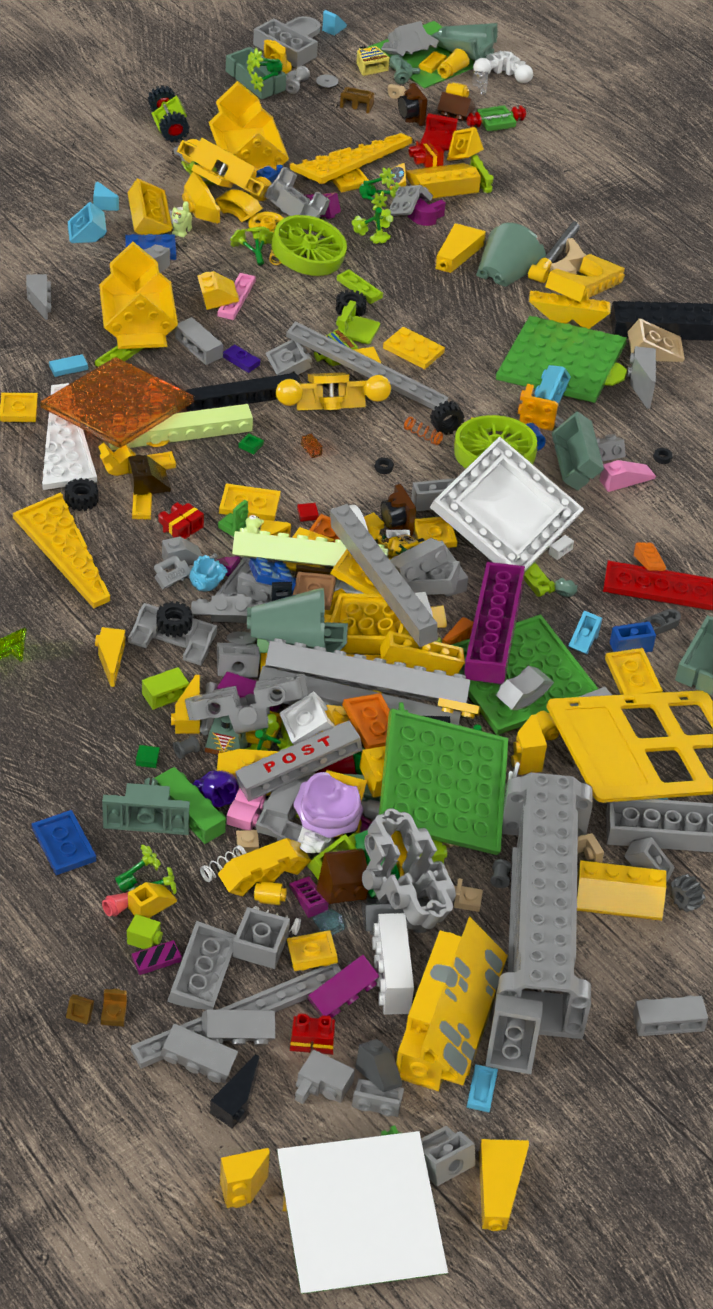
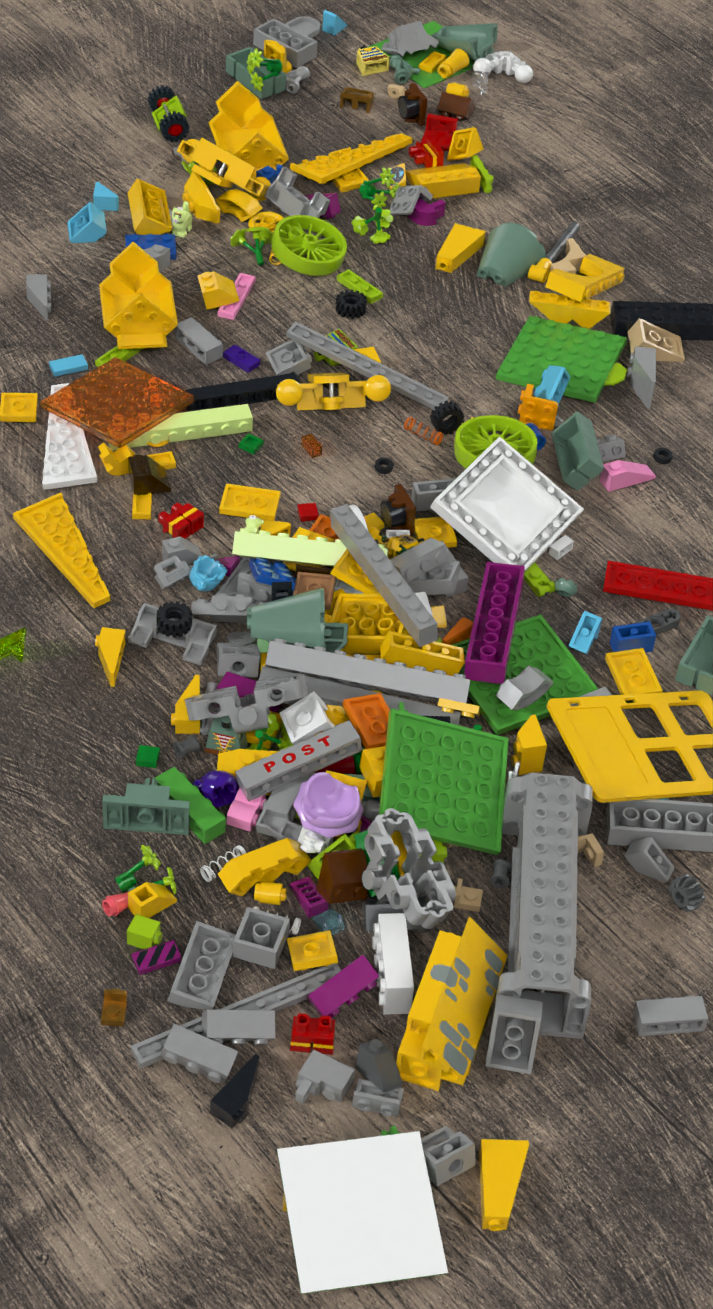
(63, 842): blue plate -> none
(80, 1009): pearl gold tile -> none
(81, 501): black tyre -> none
(164, 688): lime brick -> none
(235, 521): bright green bracket -> none
(243, 1176): yellow slope -> none
(248, 840): tan plate -> none
(327, 81): light grey piece -> none
(356, 327): lime bracket -> none
(413, 347): yellow plate -> none
(482, 1088): medium azure tile -> none
(496, 117): bright green plate -> none
(547, 725): yellow brick -> none
(621, 890): yellow slope -> none
(648, 556): orange slope -> none

